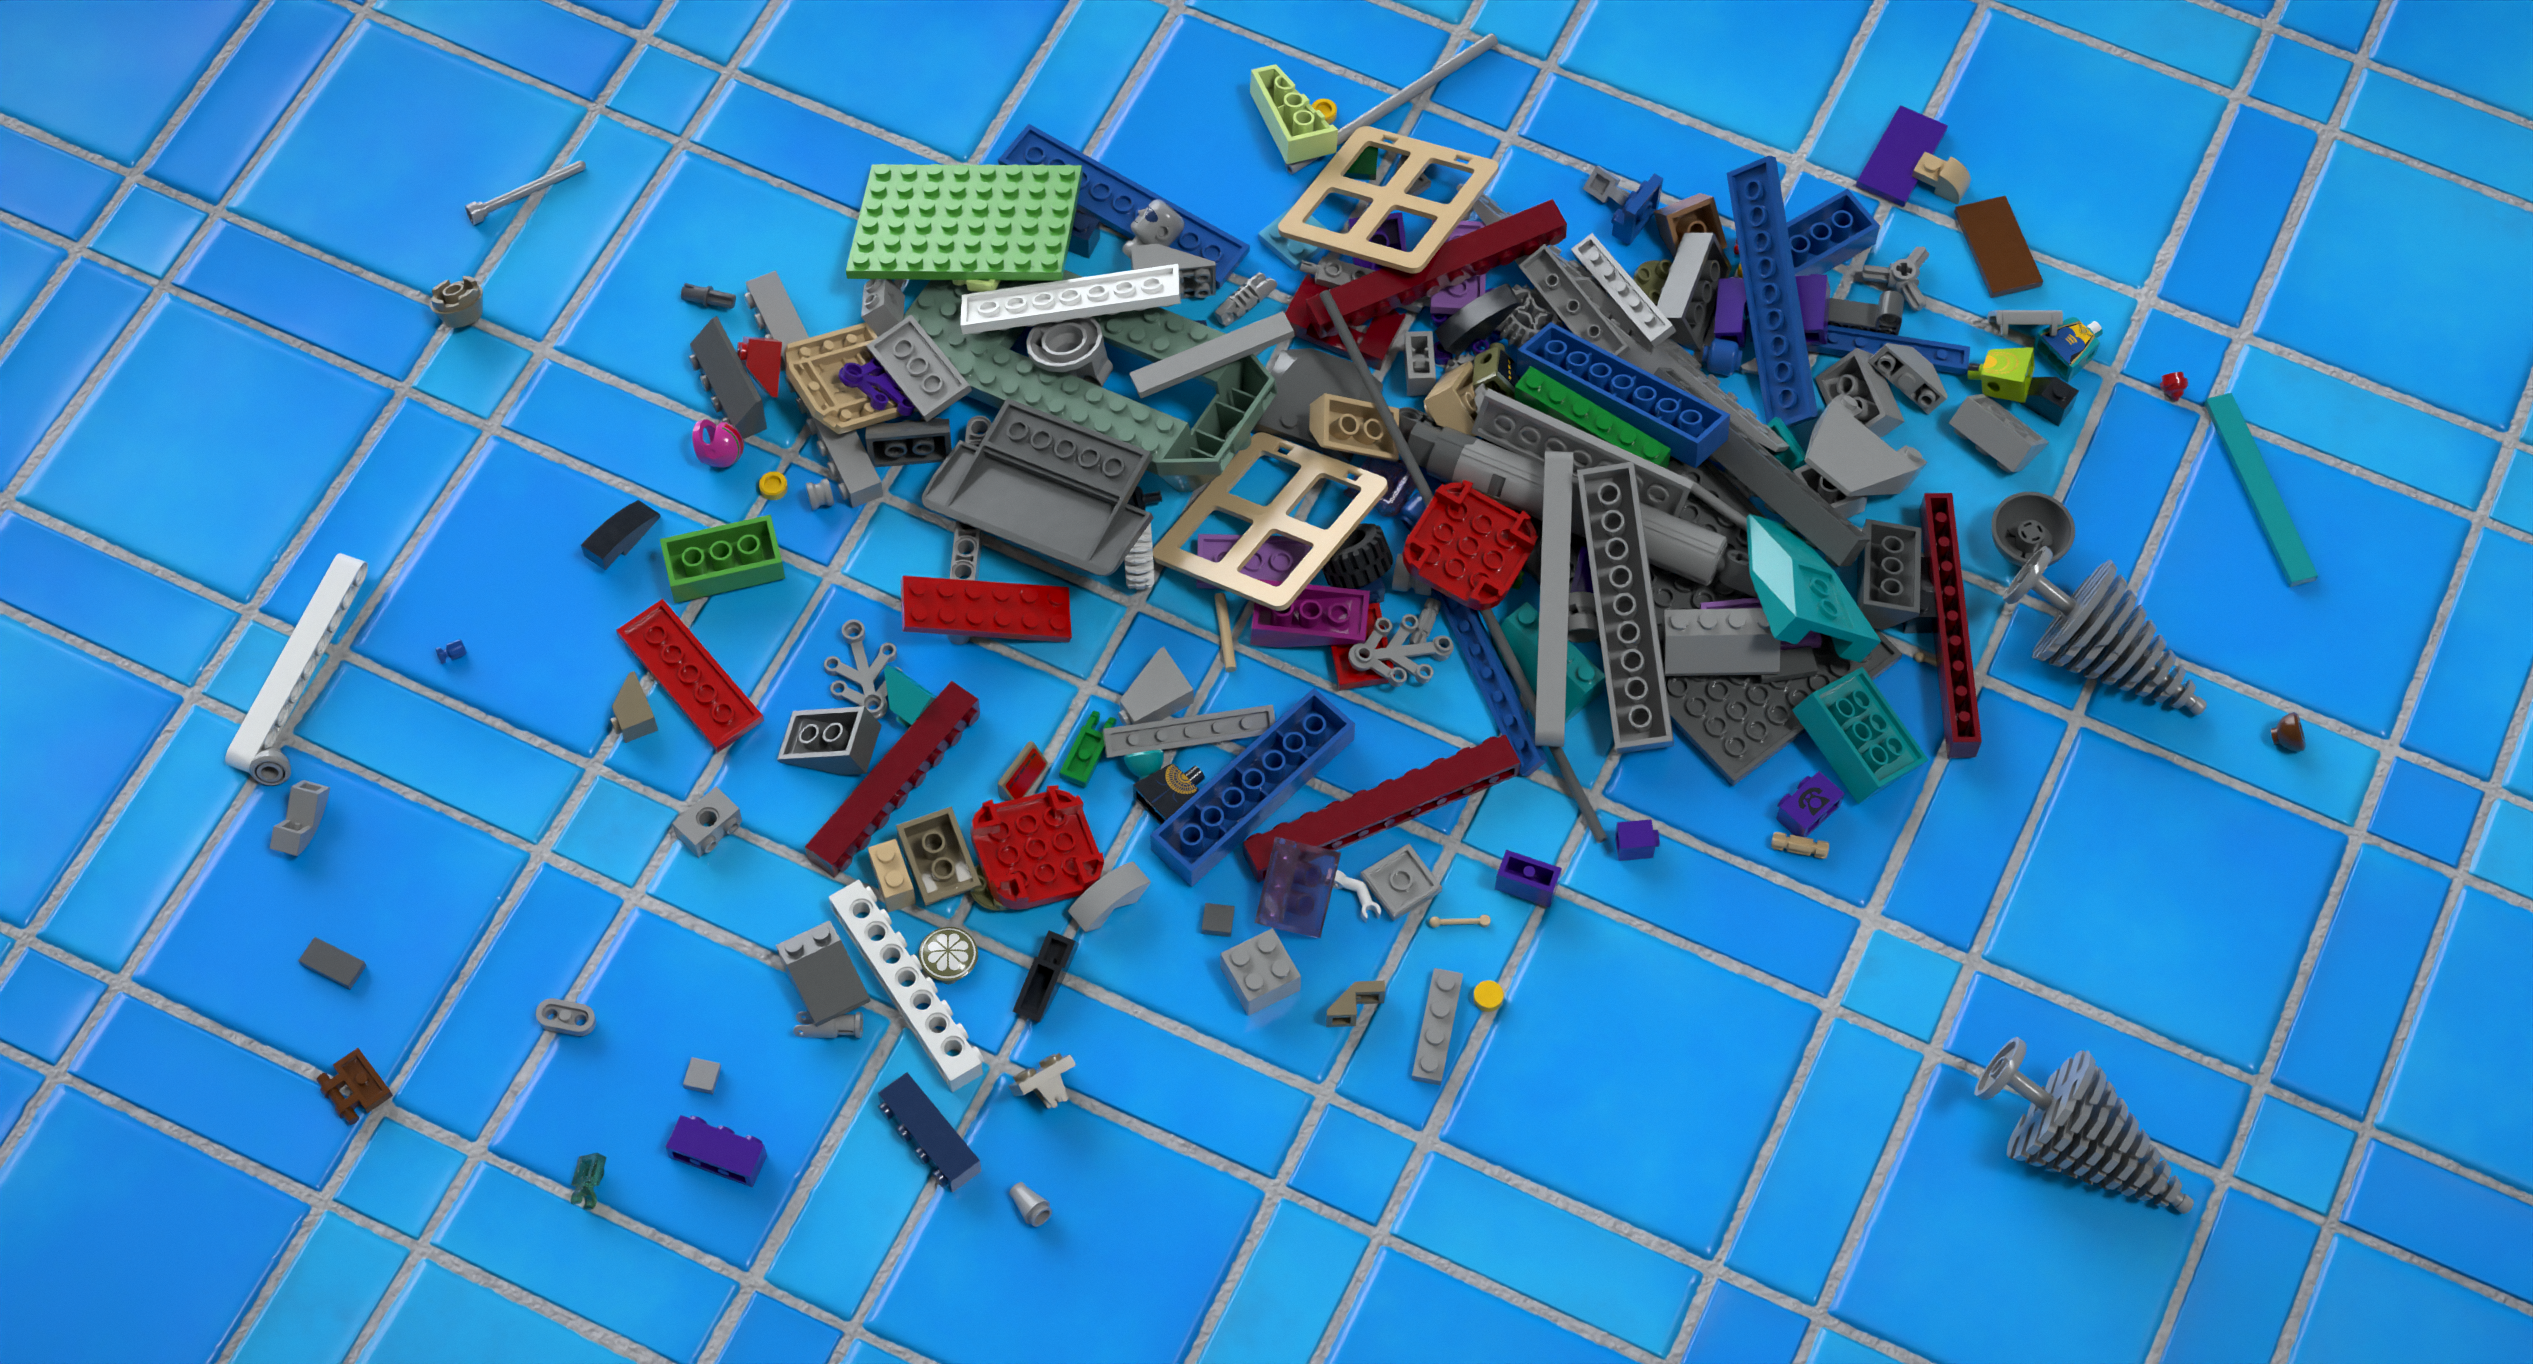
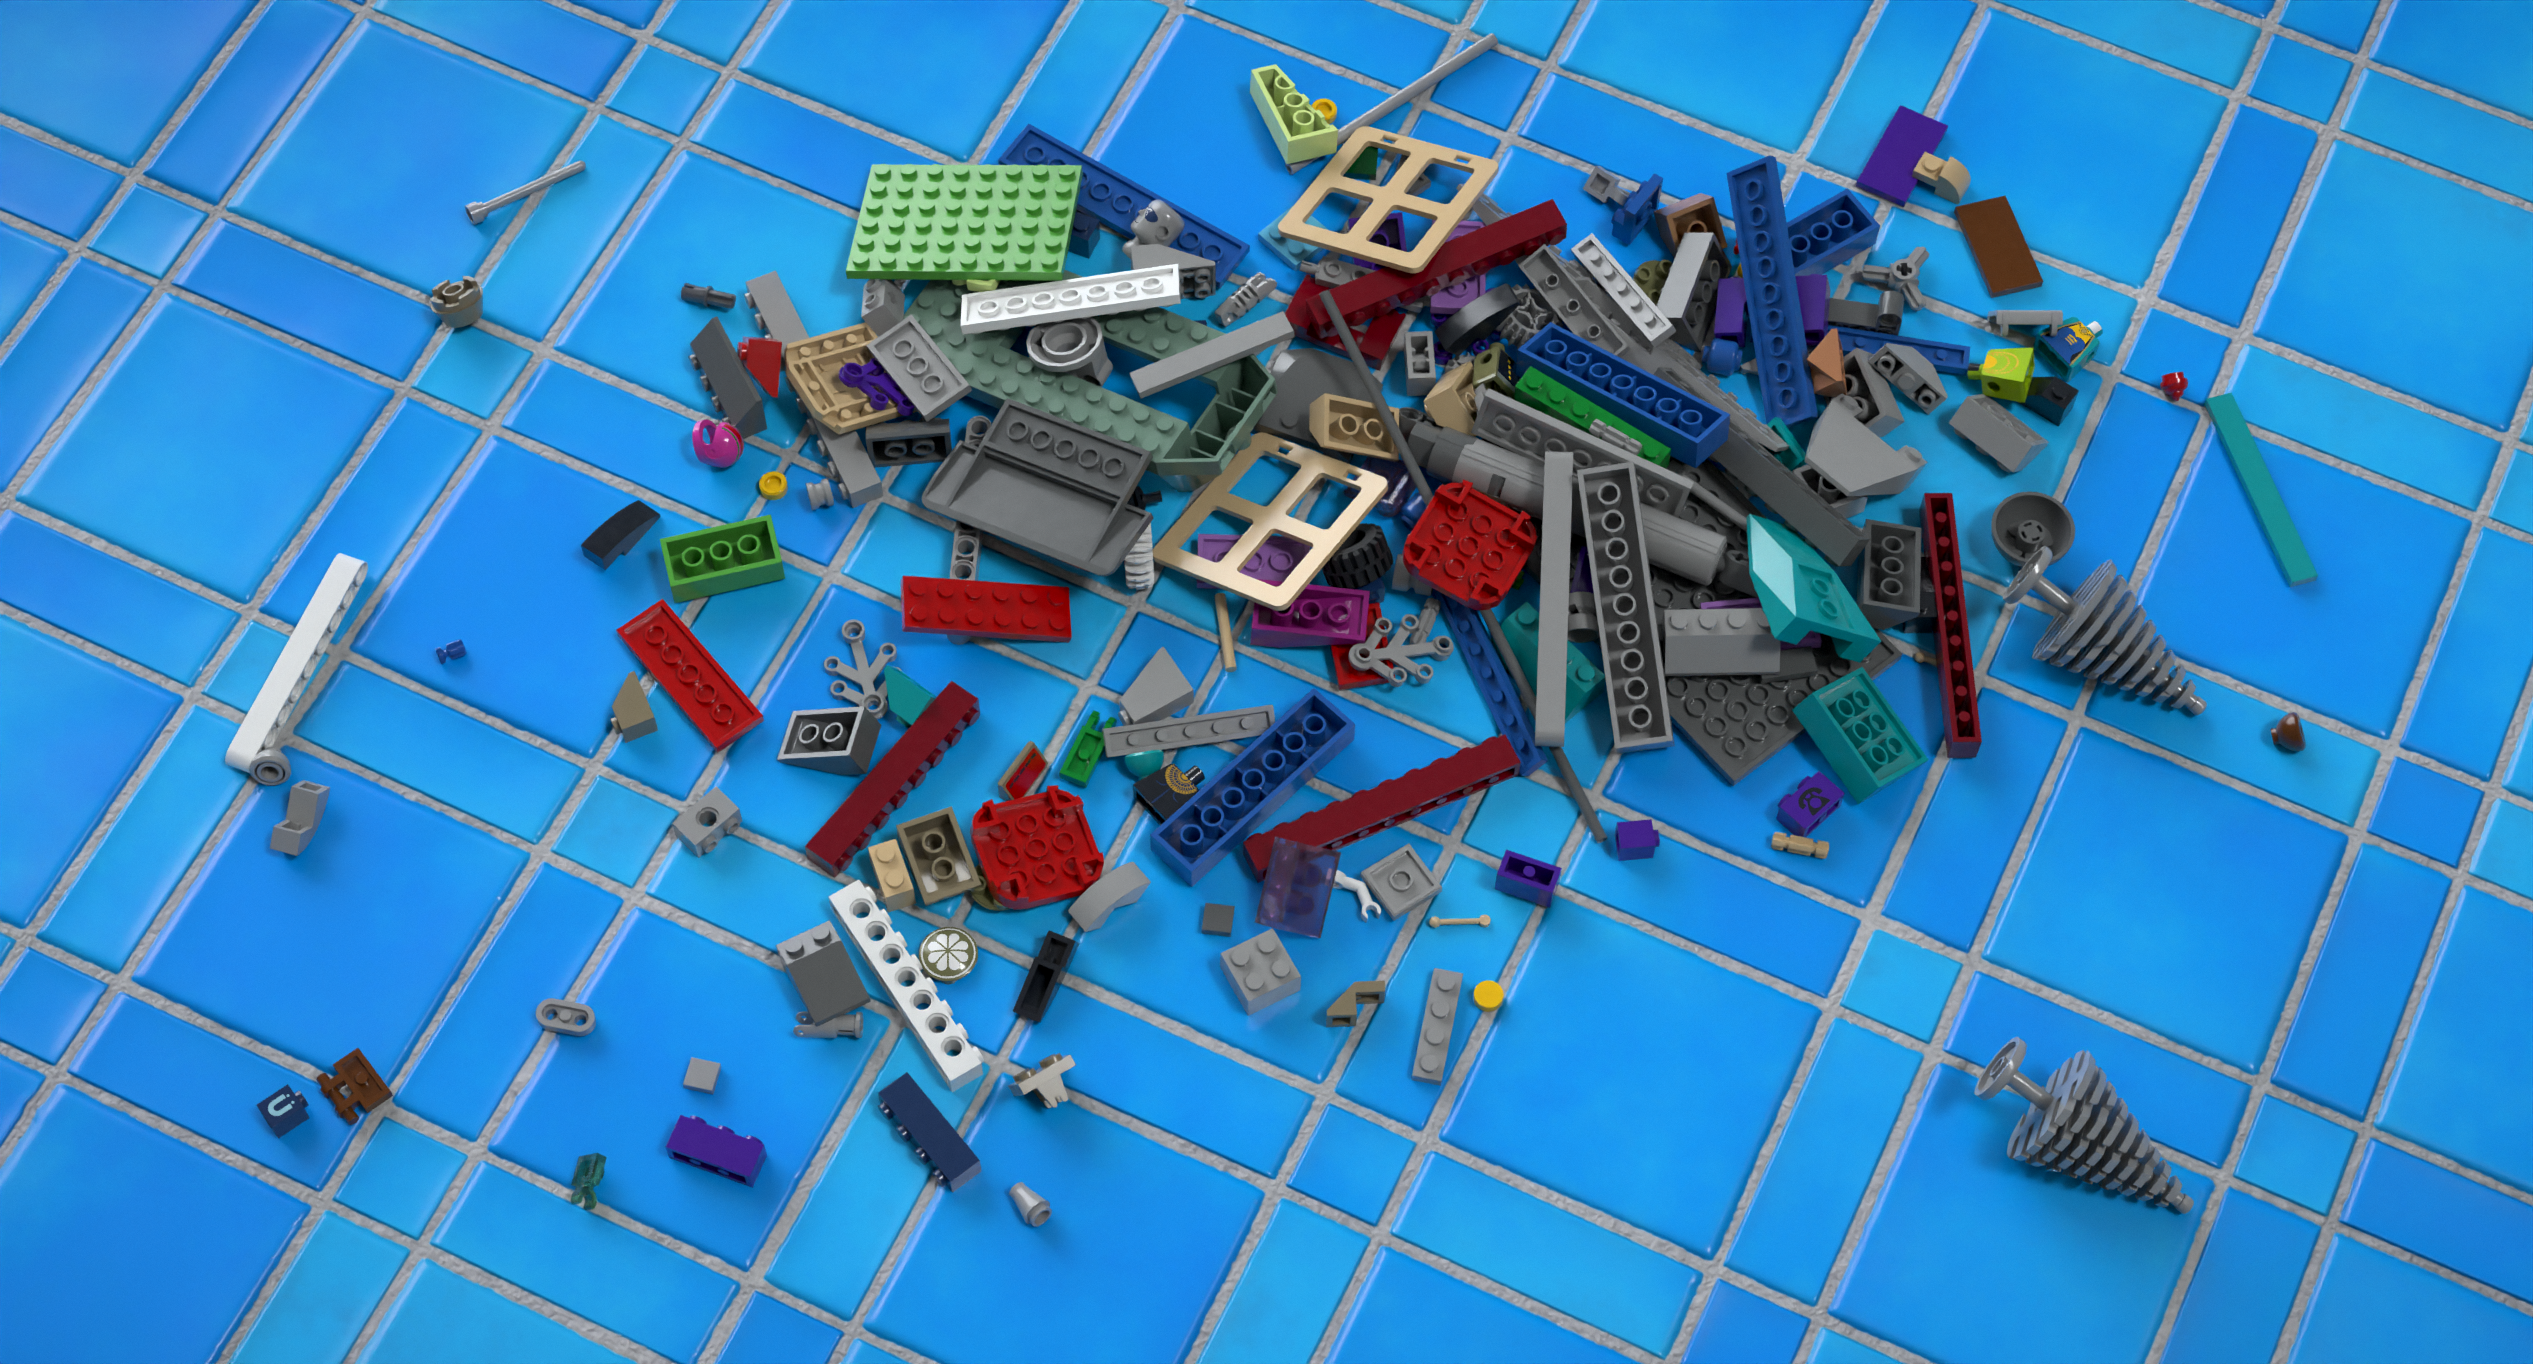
(284, 1110): none -> dark blue brick
(332, 963): dark grey tile -> none
(1615, 437): none -> light grey axle
(1828, 366): none -> nougat slope

